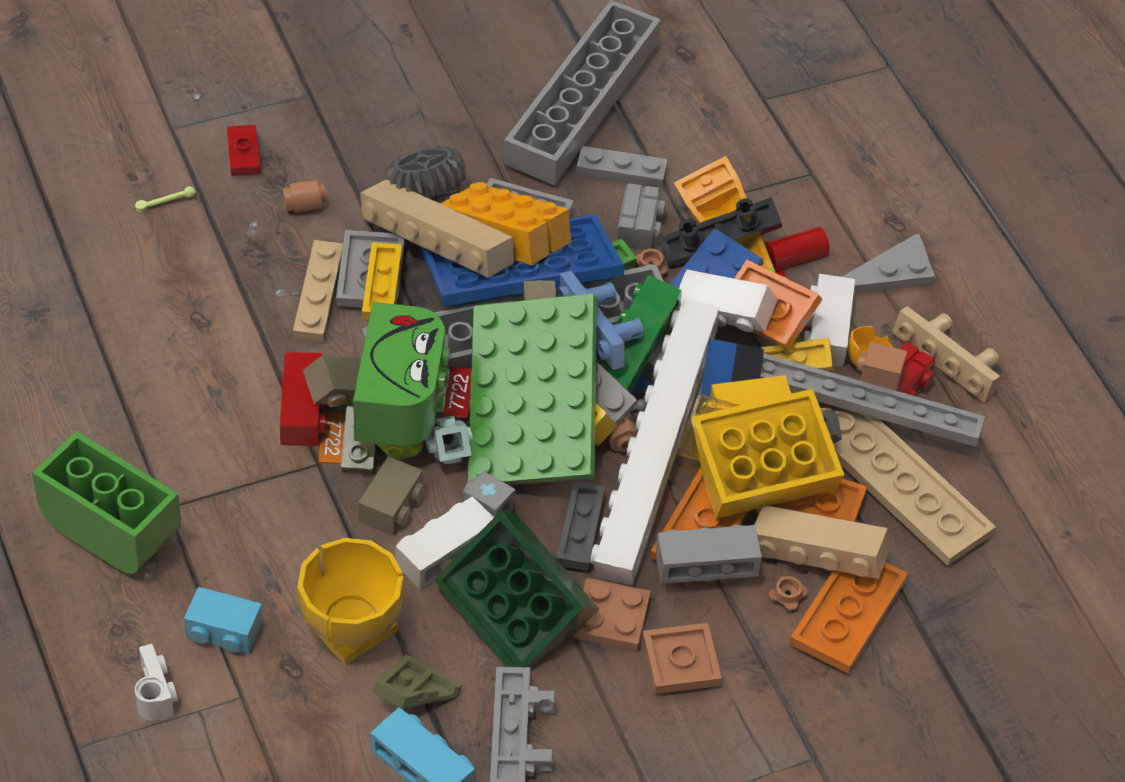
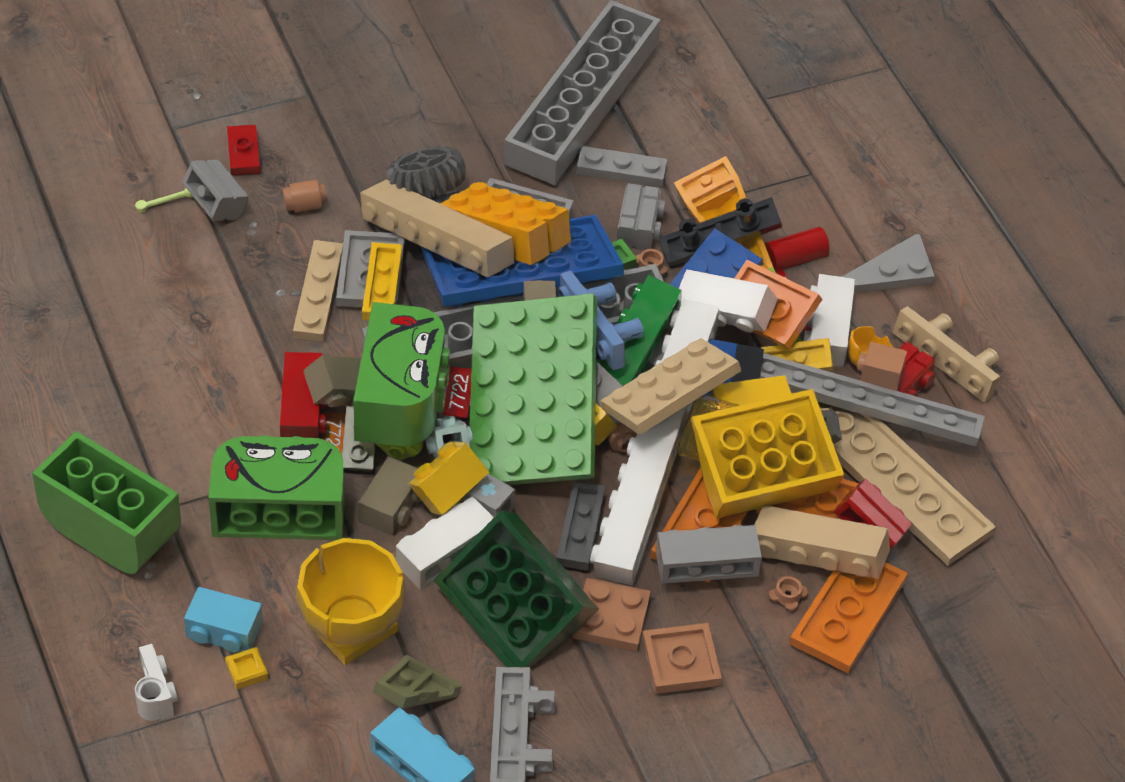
(215, 190): none -> light grey brick
(246, 668): none -> yellow tile
(277, 489): none -> bright green brick
(448, 477): none -> yellow brick
(670, 386): none -> tan plate
(868, 506): none -> brick

